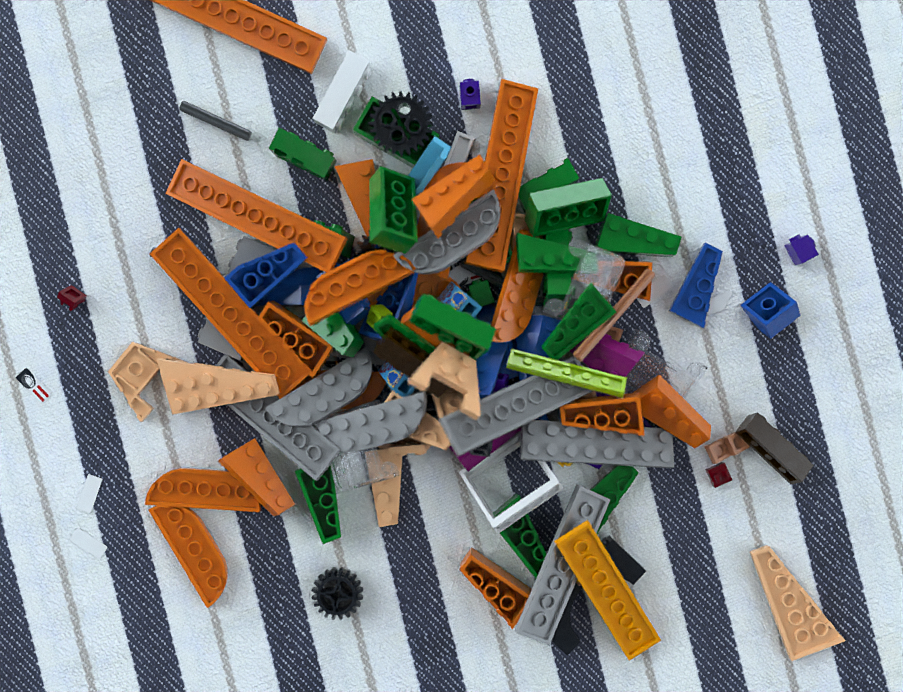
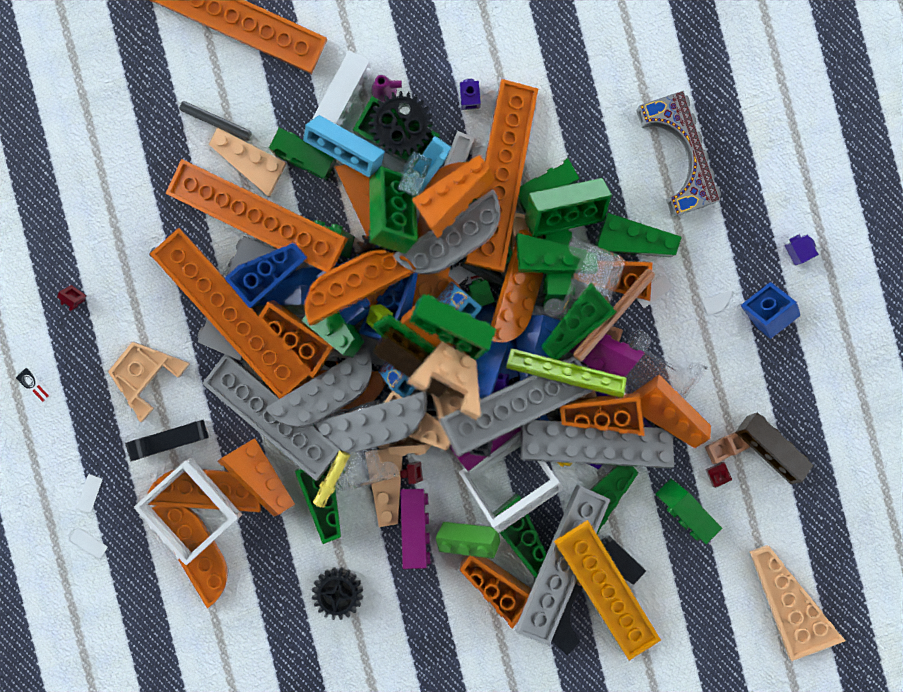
(158, 526): none -> white window
(166, 440): none -> black beam
(207, 386): light nougat wing -> none
(252, 162): none -> light nougat wing
(328, 485): none -> light yellow pin
(343, 145): none -> medium azure brick
(378, 91): none -> magenta piece
(412, 472): none -> dark red tile
(414, 174): none -> clear light blue slope
(414, 529): none -> magenta wedge
(468, 539): none -> bright green brick
(675, 116): none -> arch
(689, 511): none -> green wedge
(695, 293): blue wing -> none

